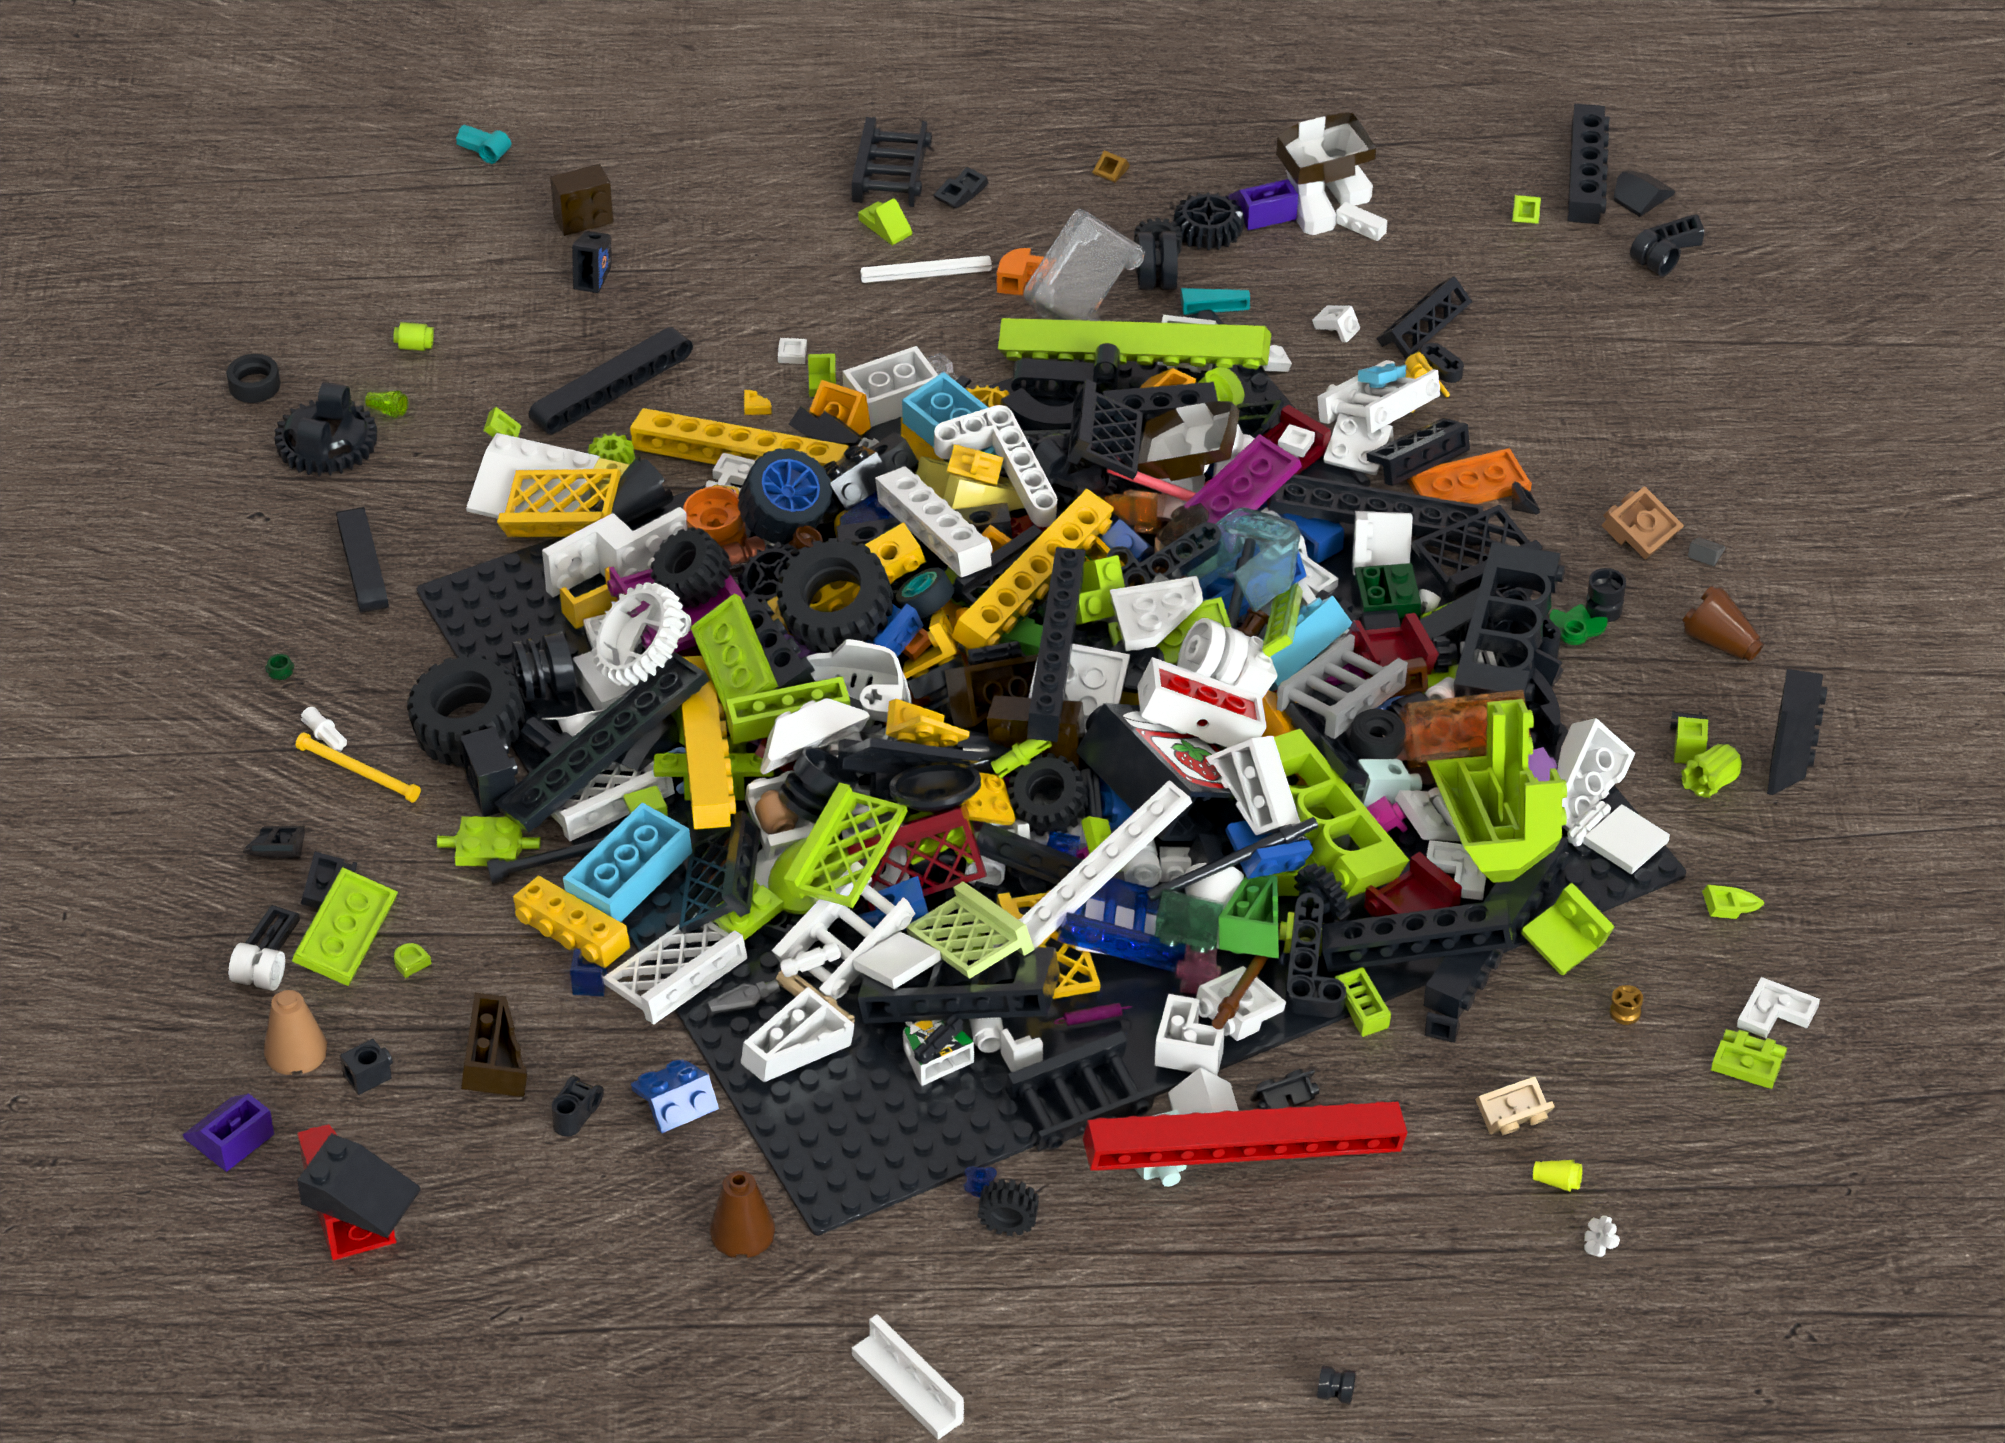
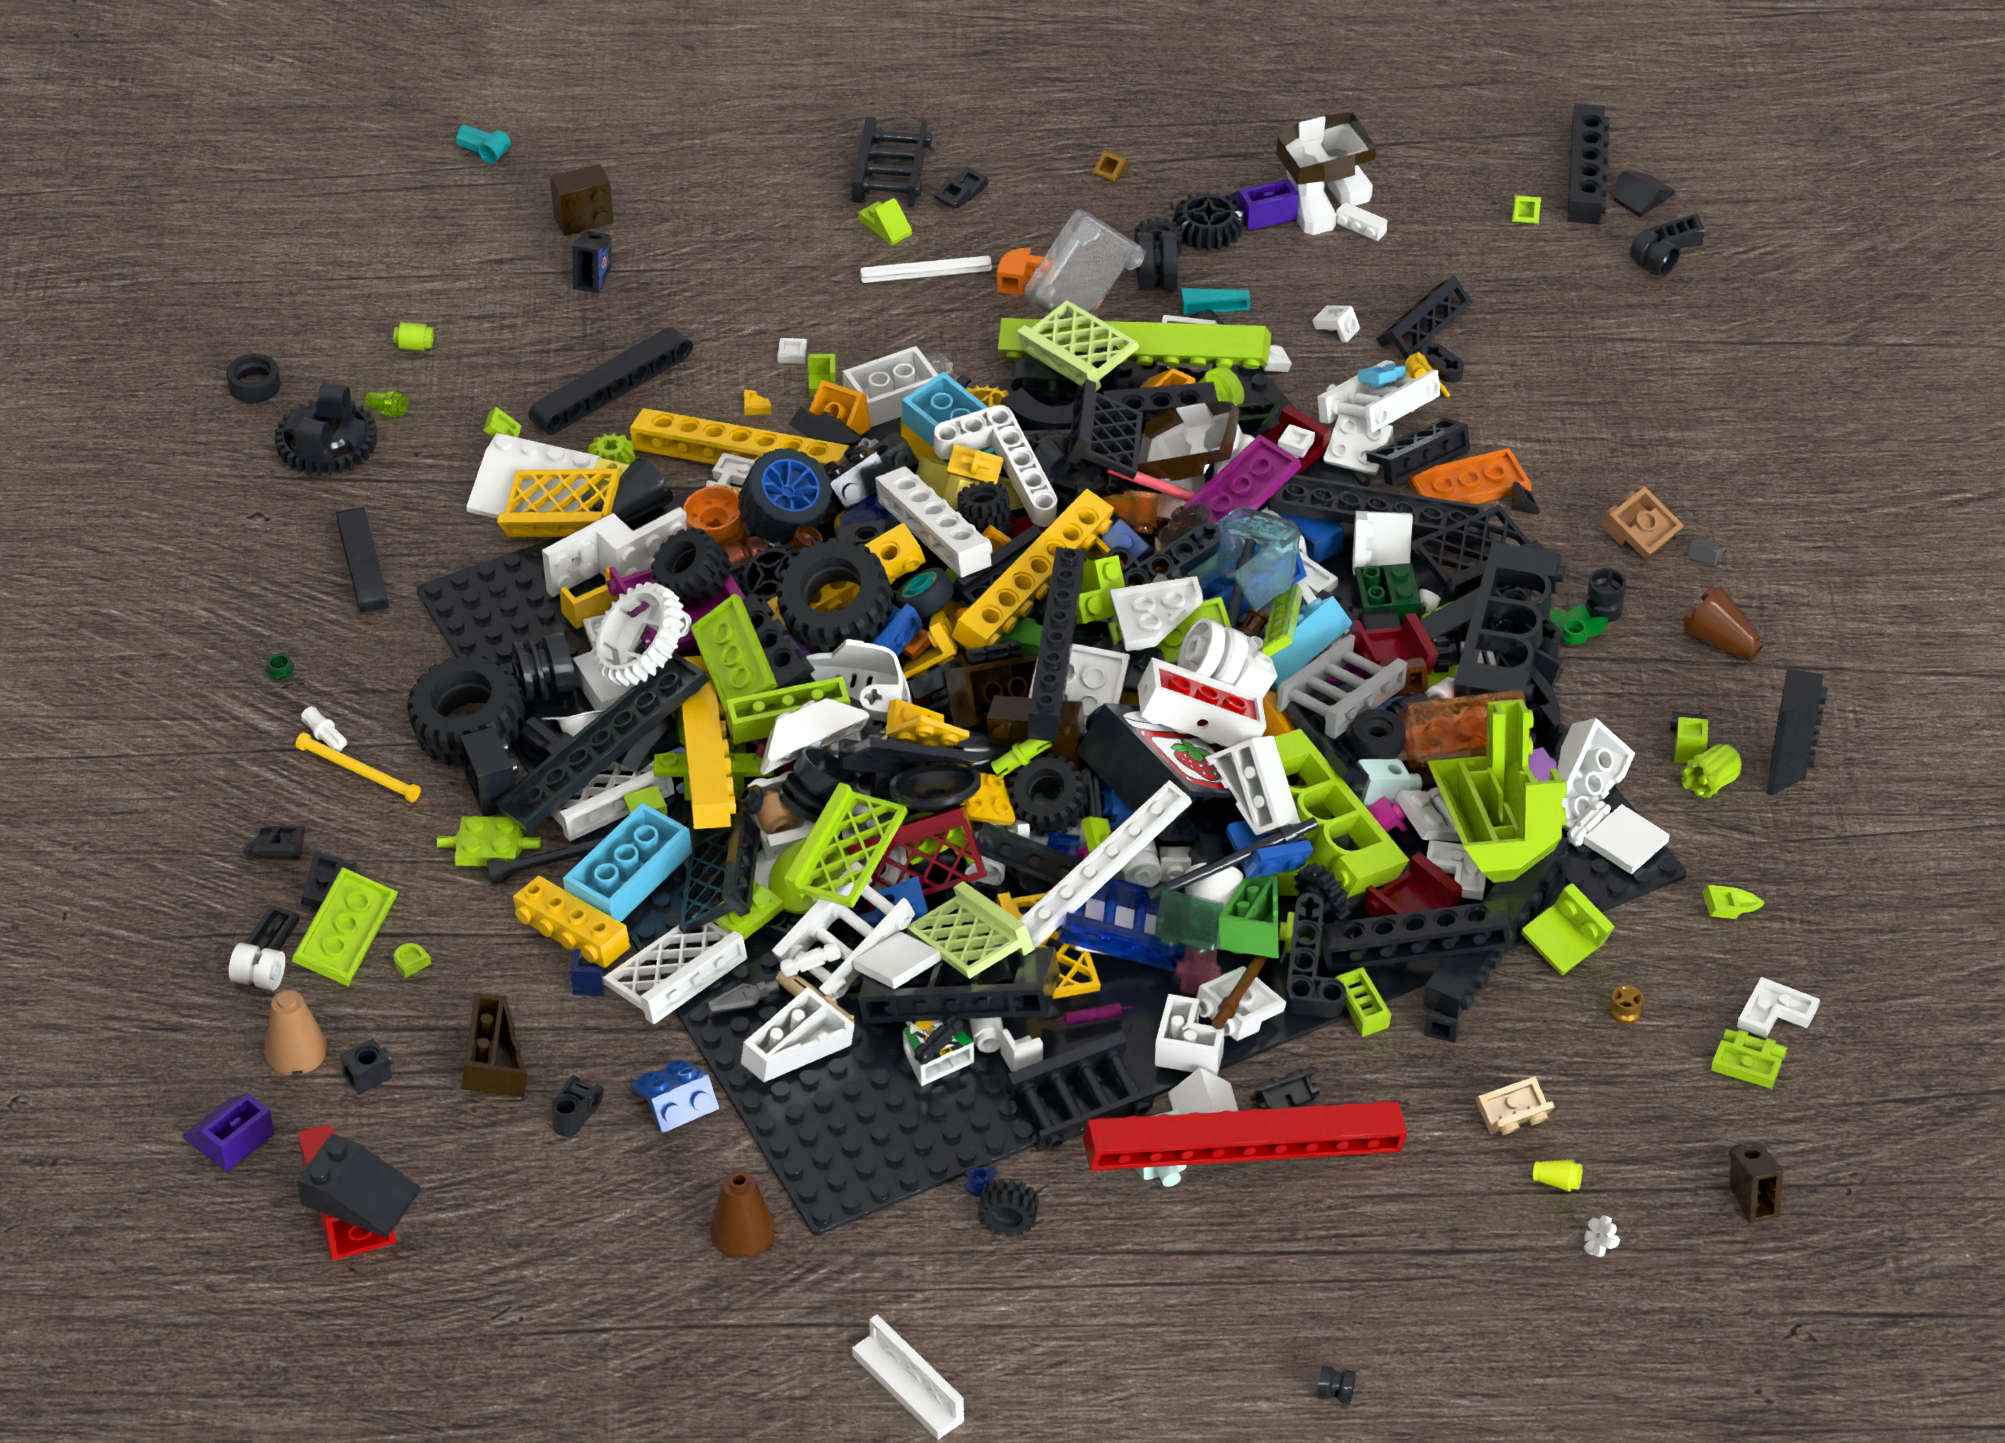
(751, 799): none -> black plate
(984, 504): none -> black tyre
(1063, 357): none -> yellowish green fence
(1756, 1182): none -> dark brown torso

